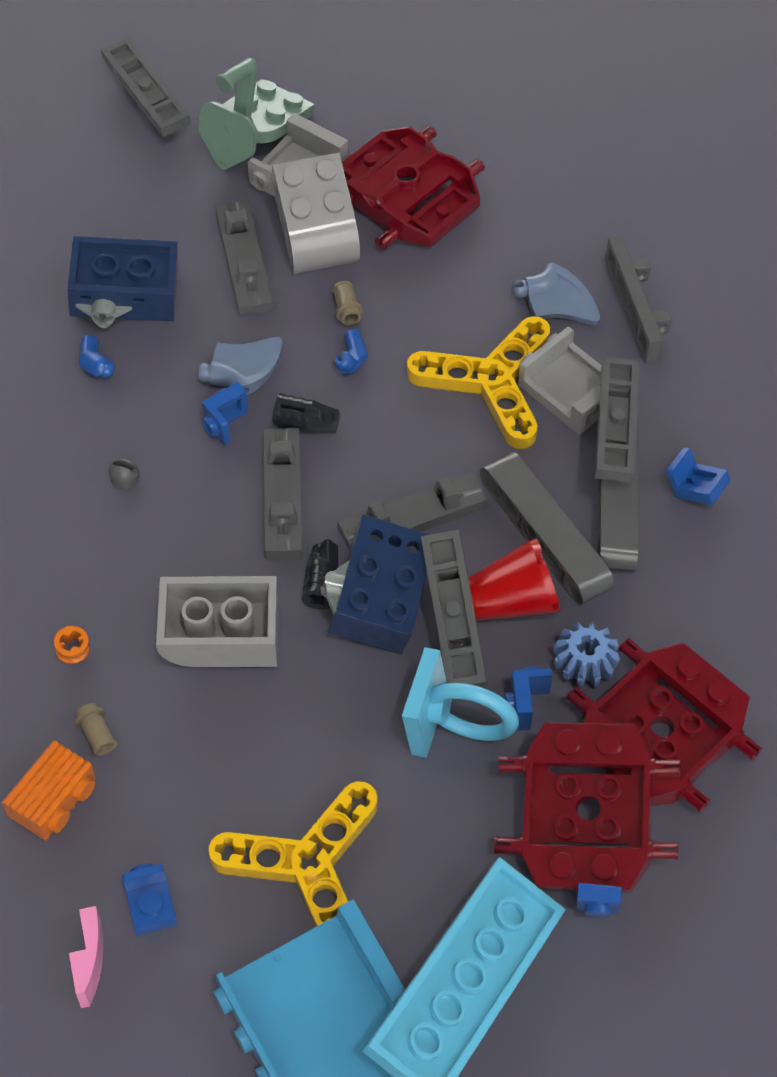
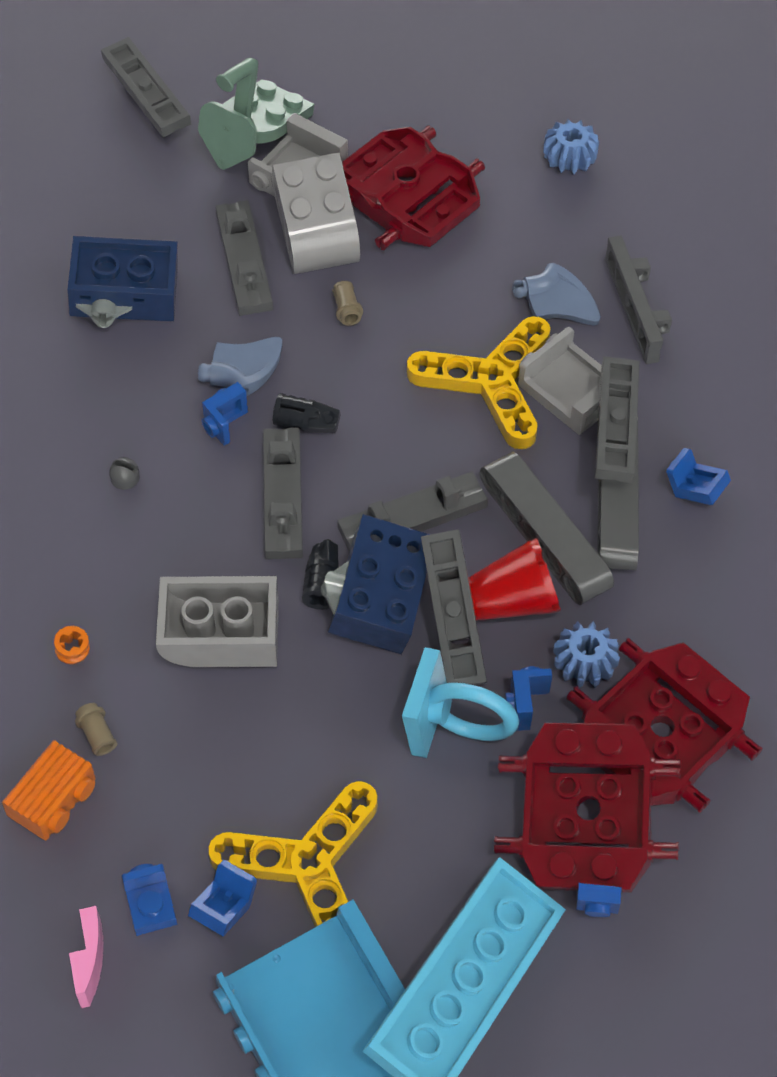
(92, 361): blue arm -> none
(224, 898): none -> blue bracket
(354, 356): blue arm -> none
(571, 146): none -> medium blue gear

